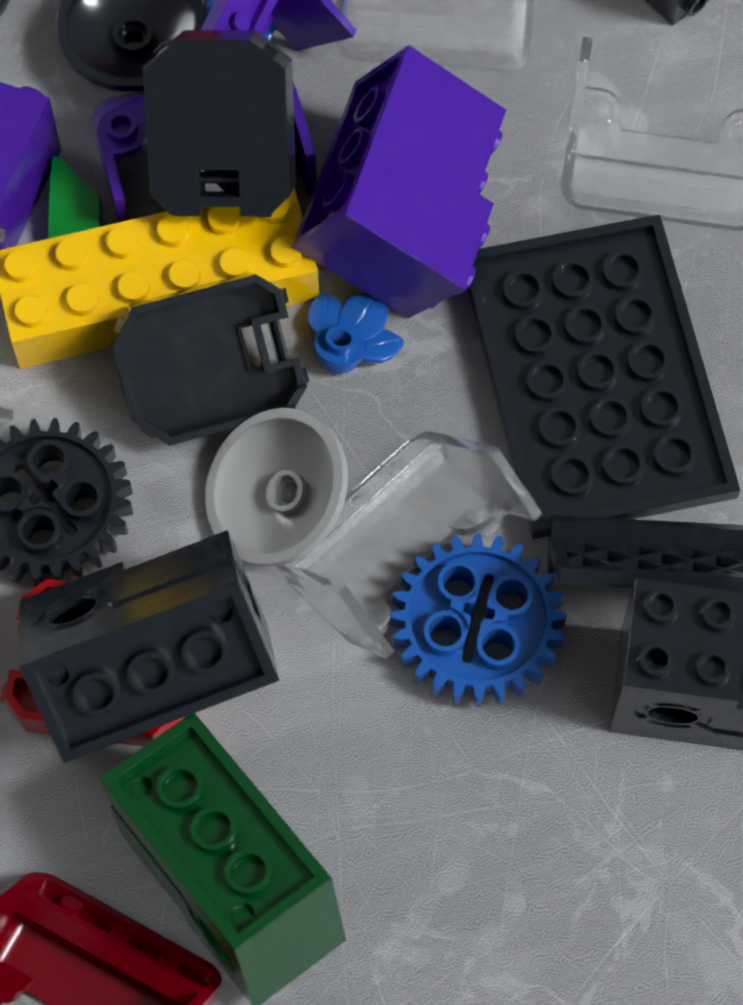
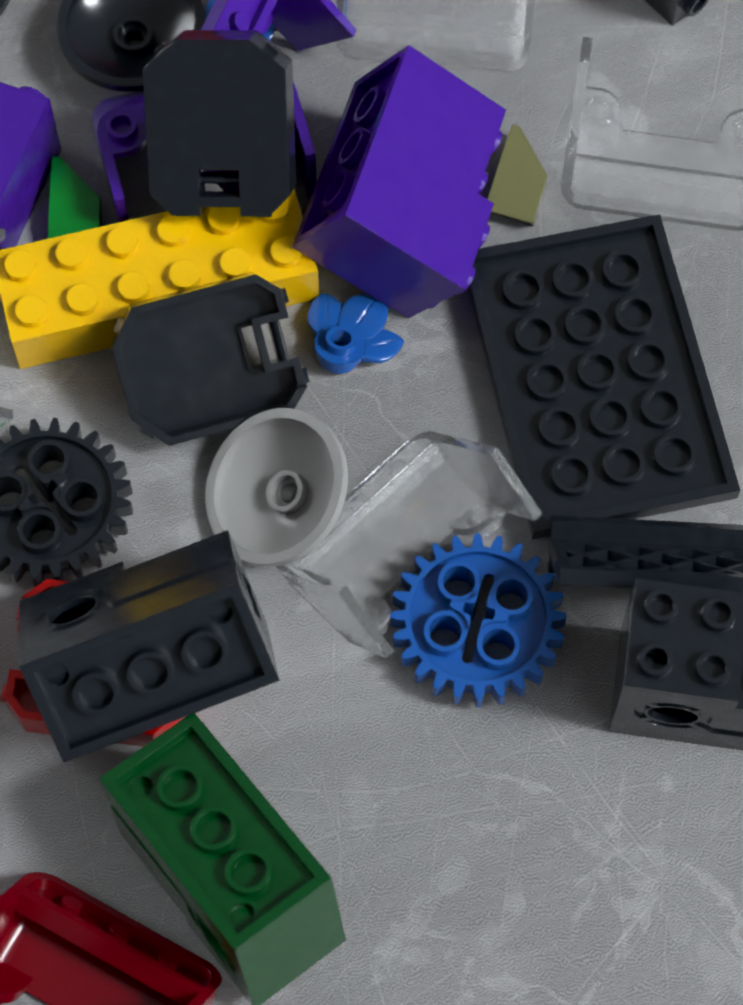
(518, 180): none -> olive slope

